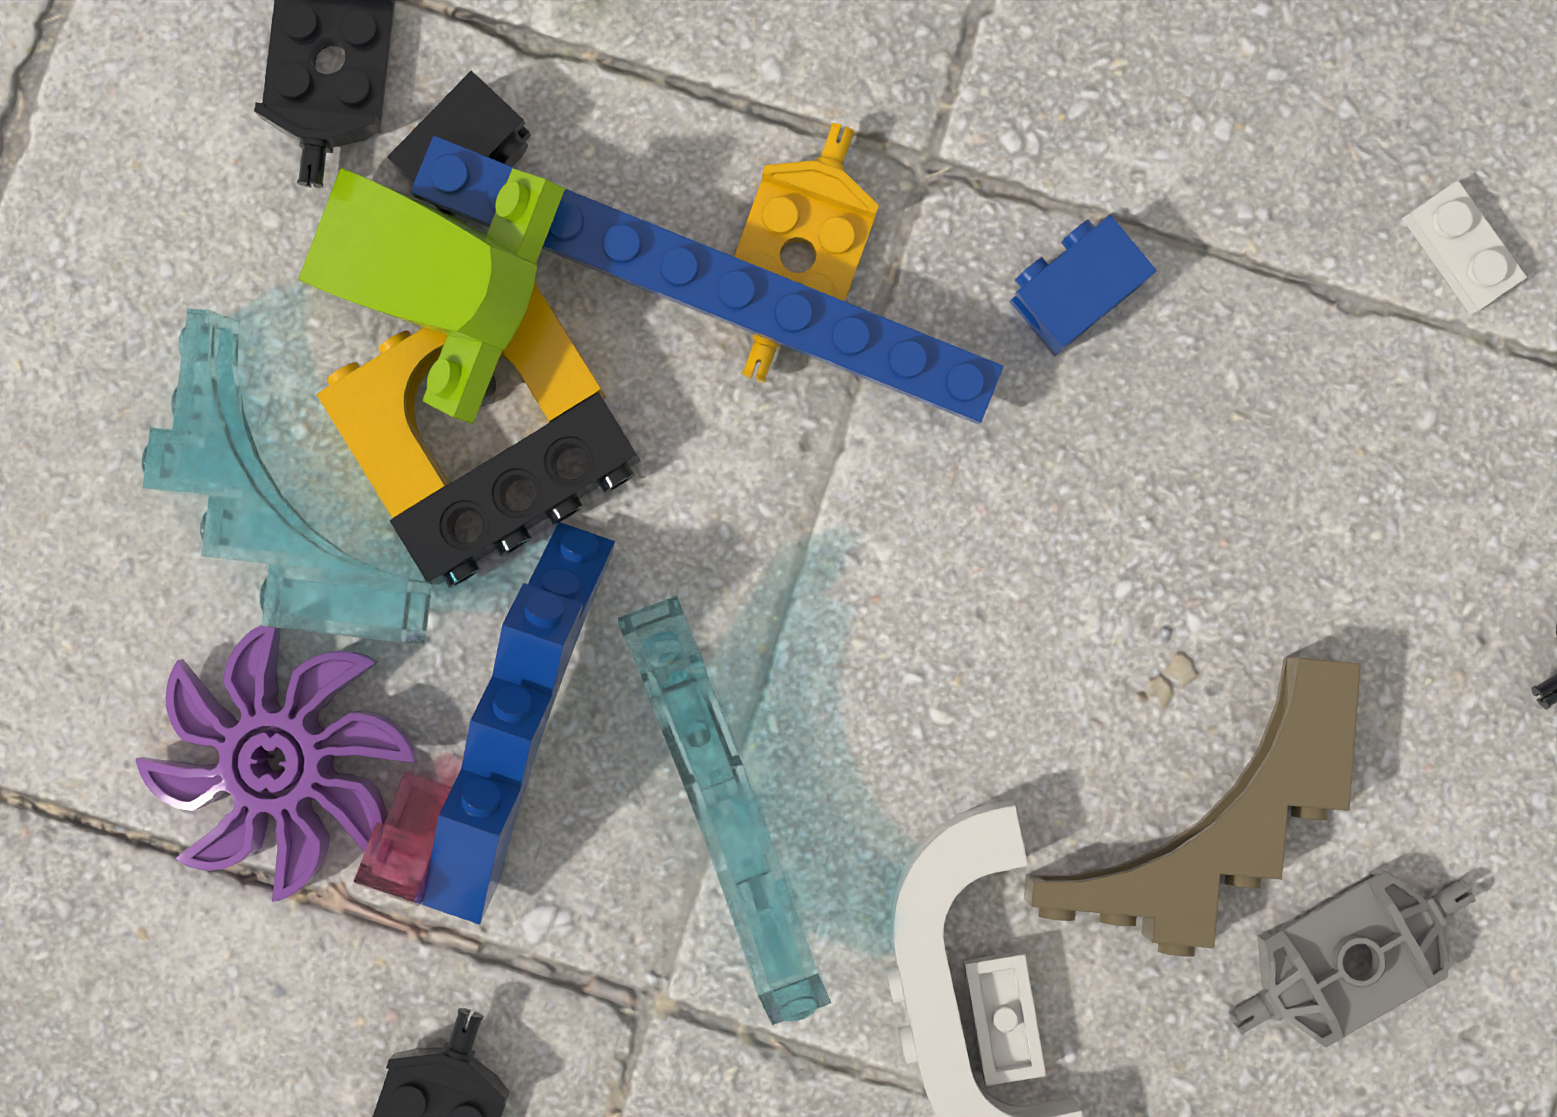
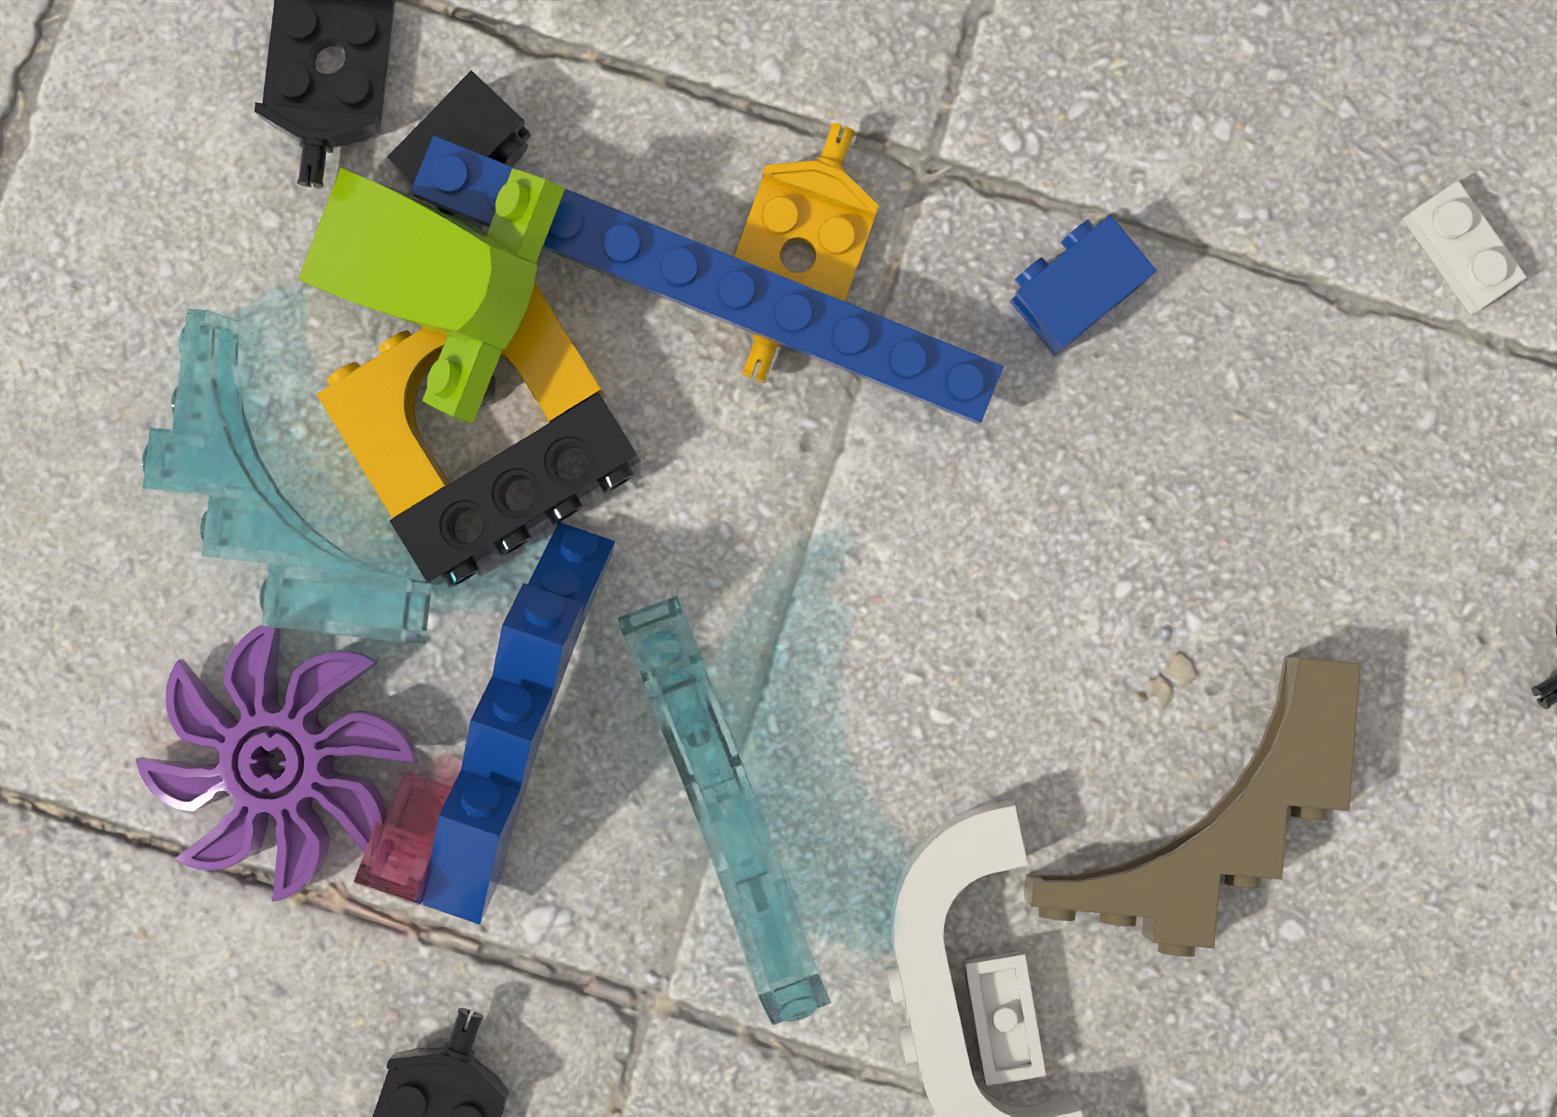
(1305, 968): light grey plate -> none

